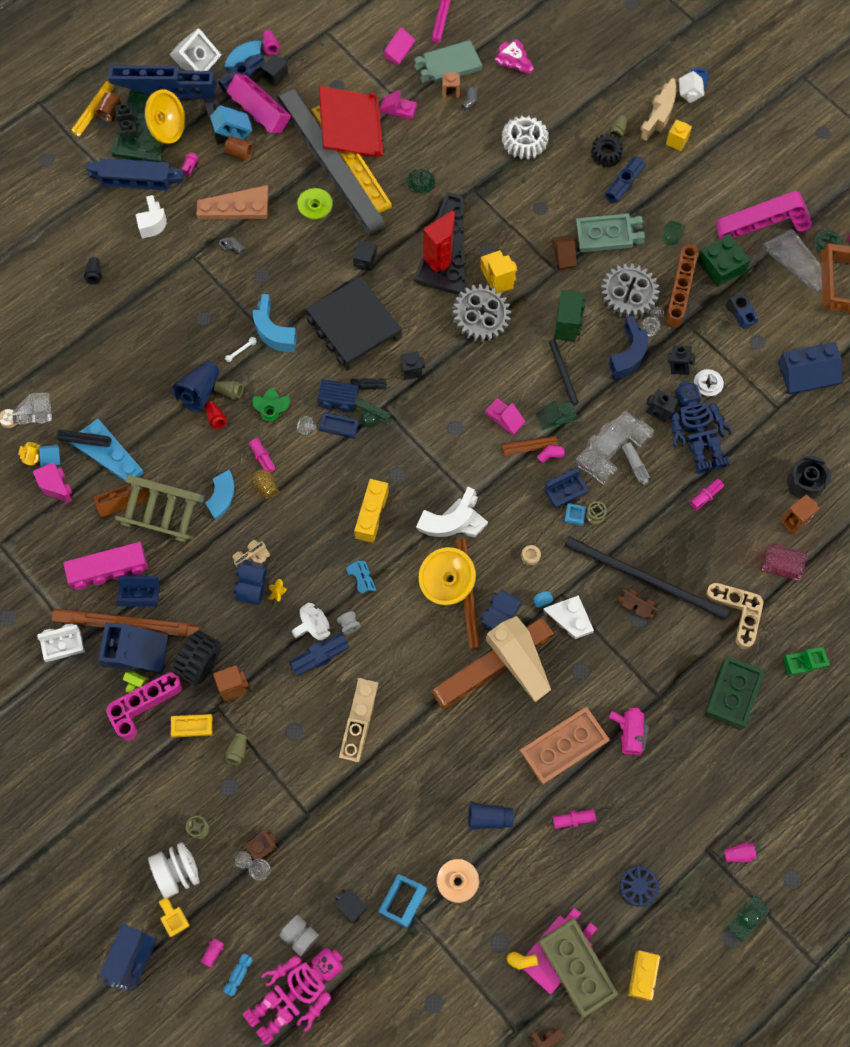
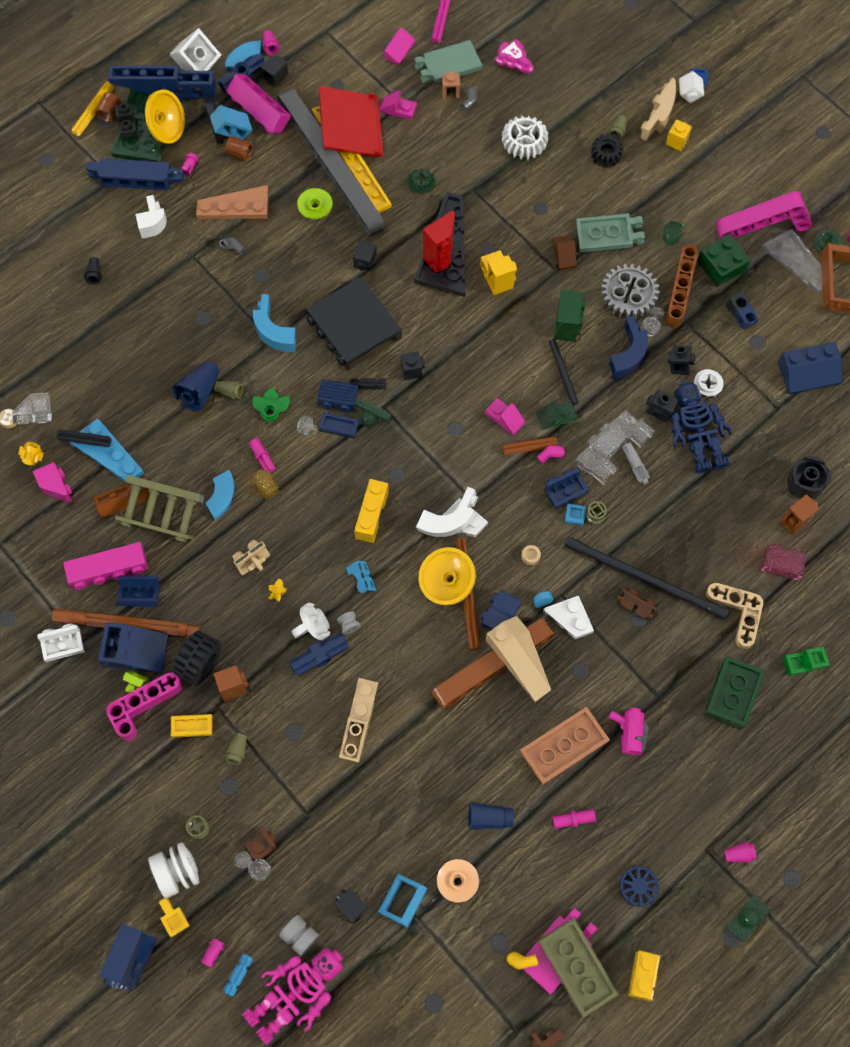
(48, 455): dark azure tile -> none
(215, 416): red cone -> none
(251, 582): dark blue brick -> none
(252, 341): white hinge -> none
(478, 327): light grey gear -> none
(625, 179): dark blue piece -> none
(706, 494): dark pink axle -> none

